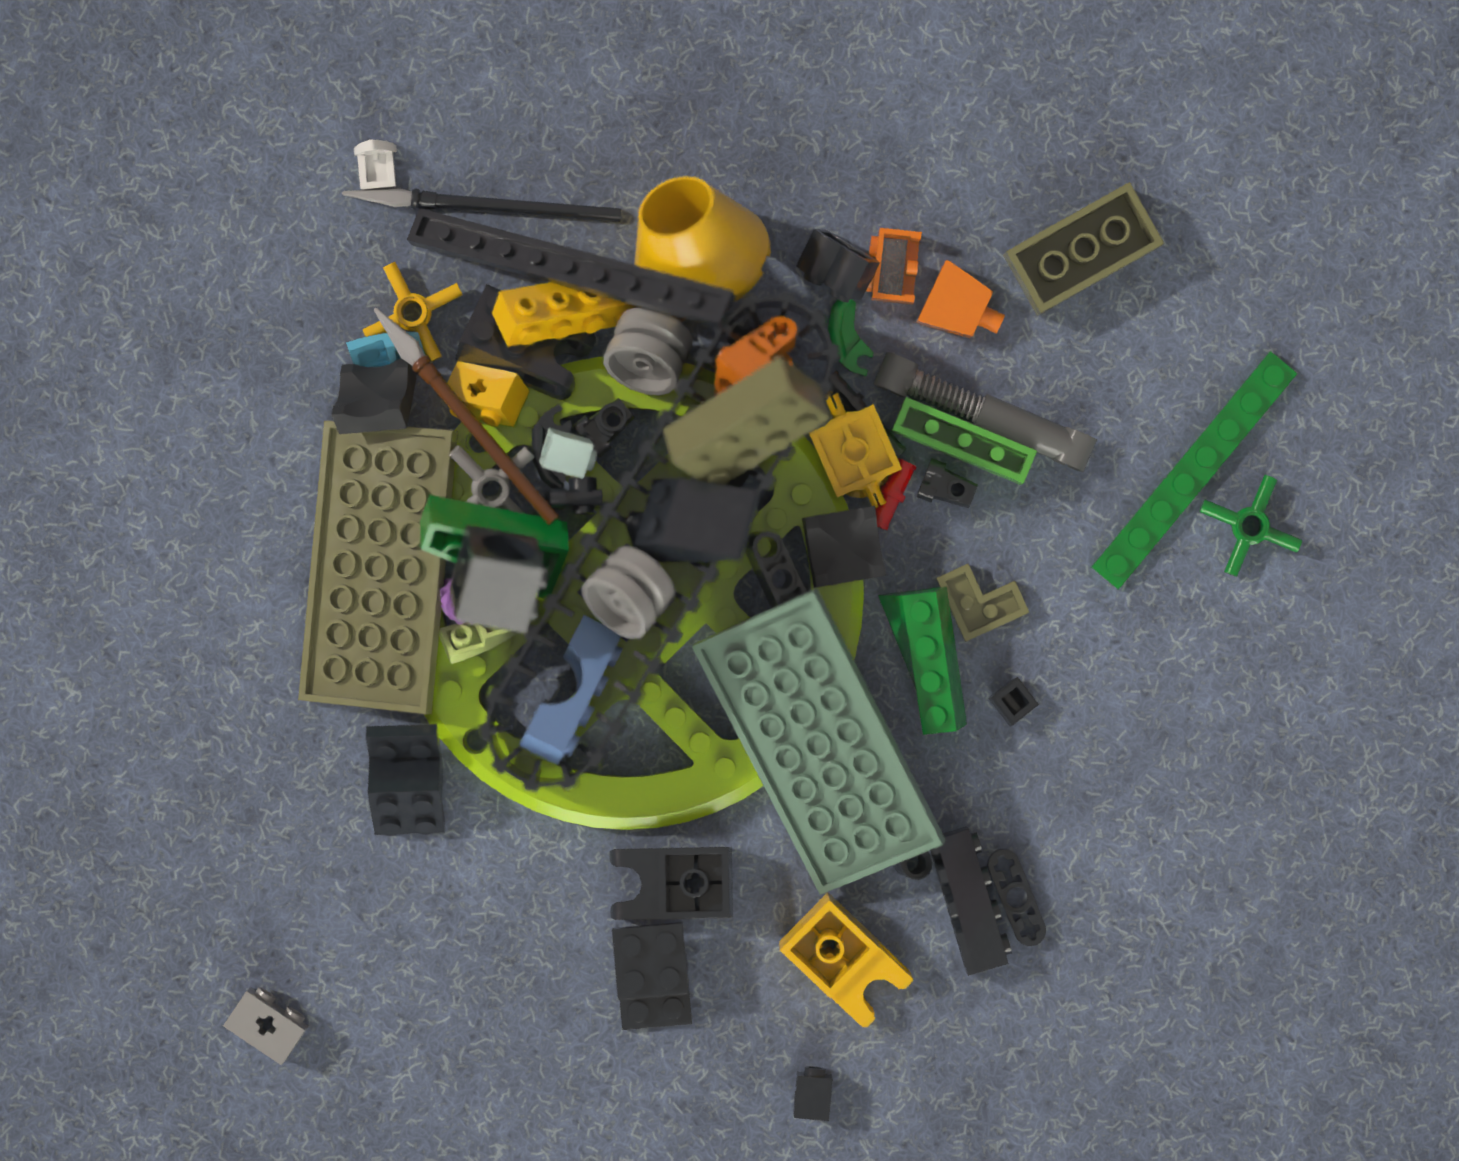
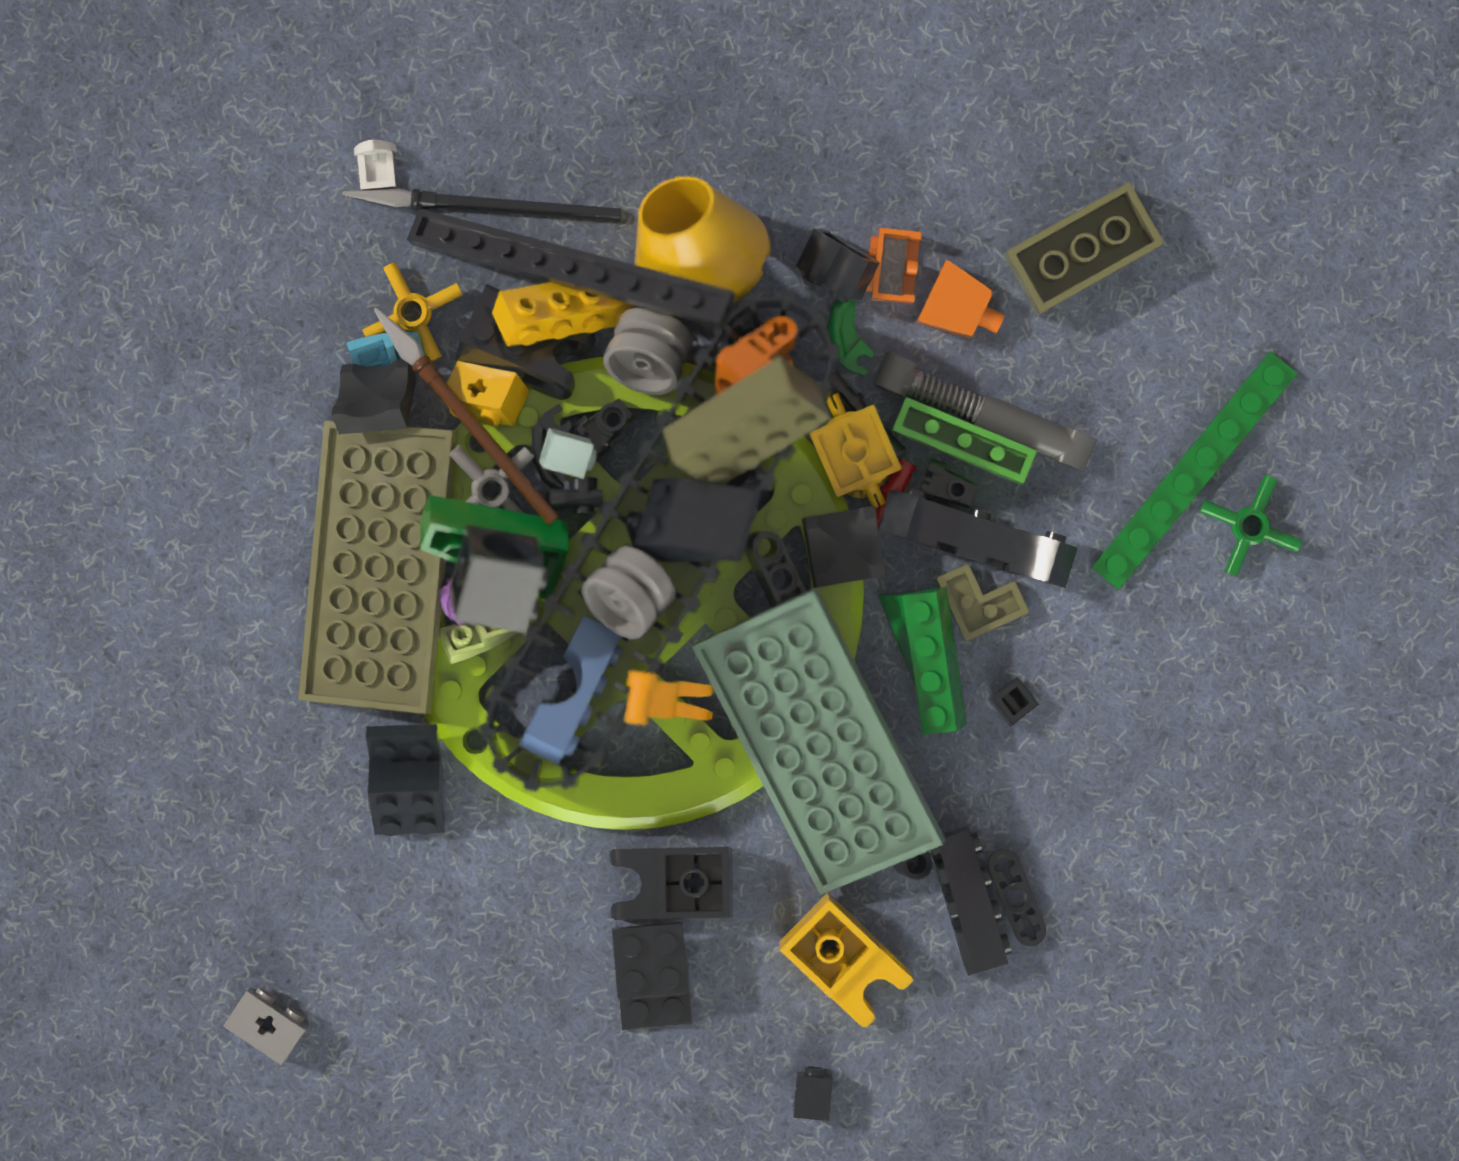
(659, 698): none -> light orange flag
(977, 537): none -> black brick

